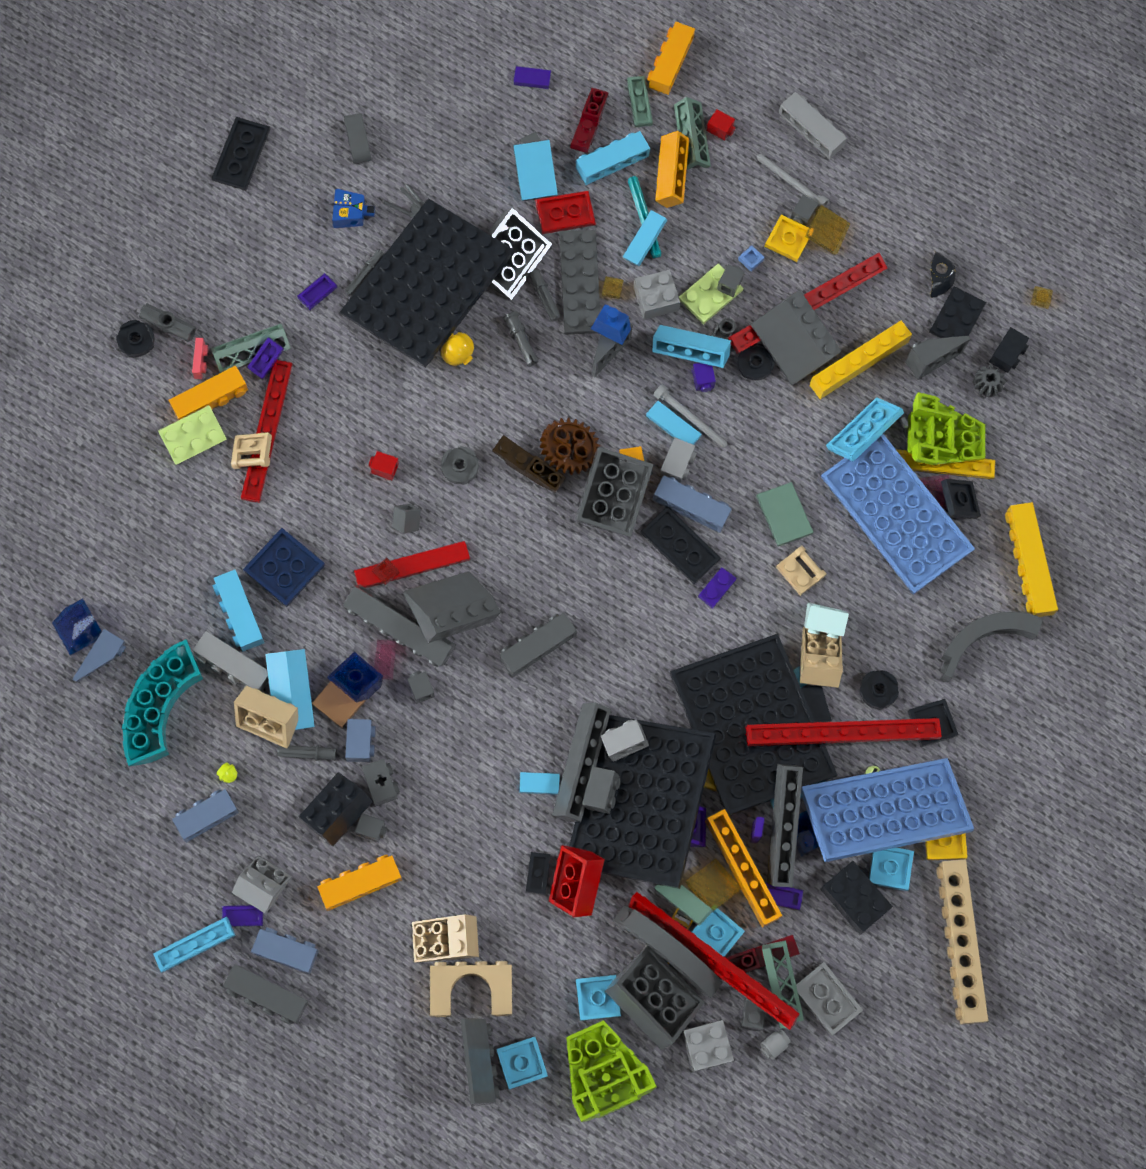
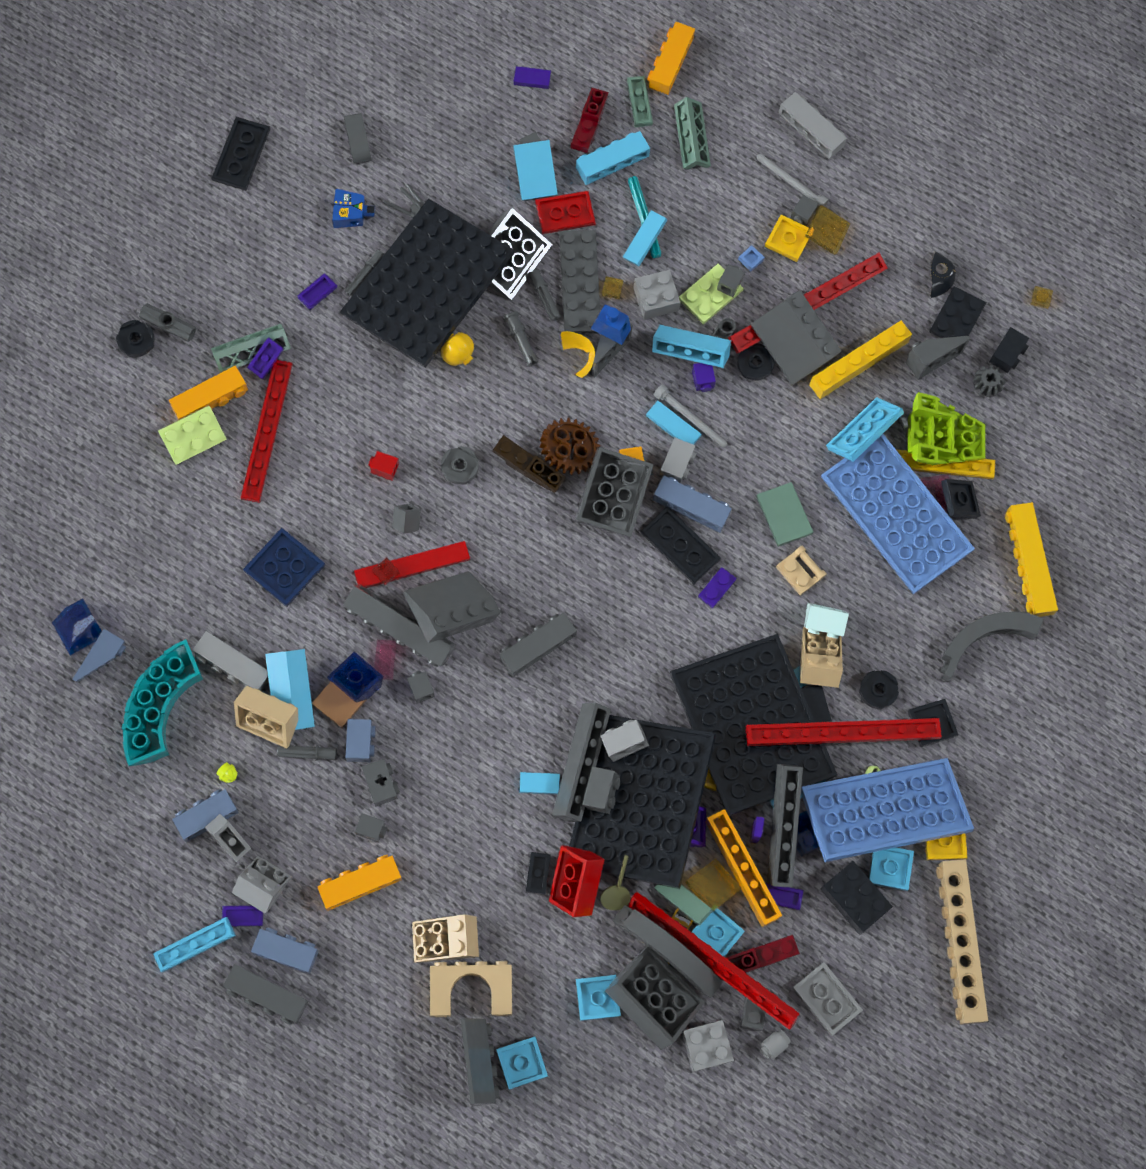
(200, 352): coral plate -> none
(228, 837): none -> light grey brick
(238, 609): medium azure brick -> none
(249, 445): tan plate -> none
(335, 809): black brick -> none
(576, 340): none -> yellow piece
(604, 1072): lime wedge -> none
(616, 896): none -> olive piece
(672, 169): light orange brick -> none
(721, 125): red brick -> none
(774, 979): sand green fence -> none

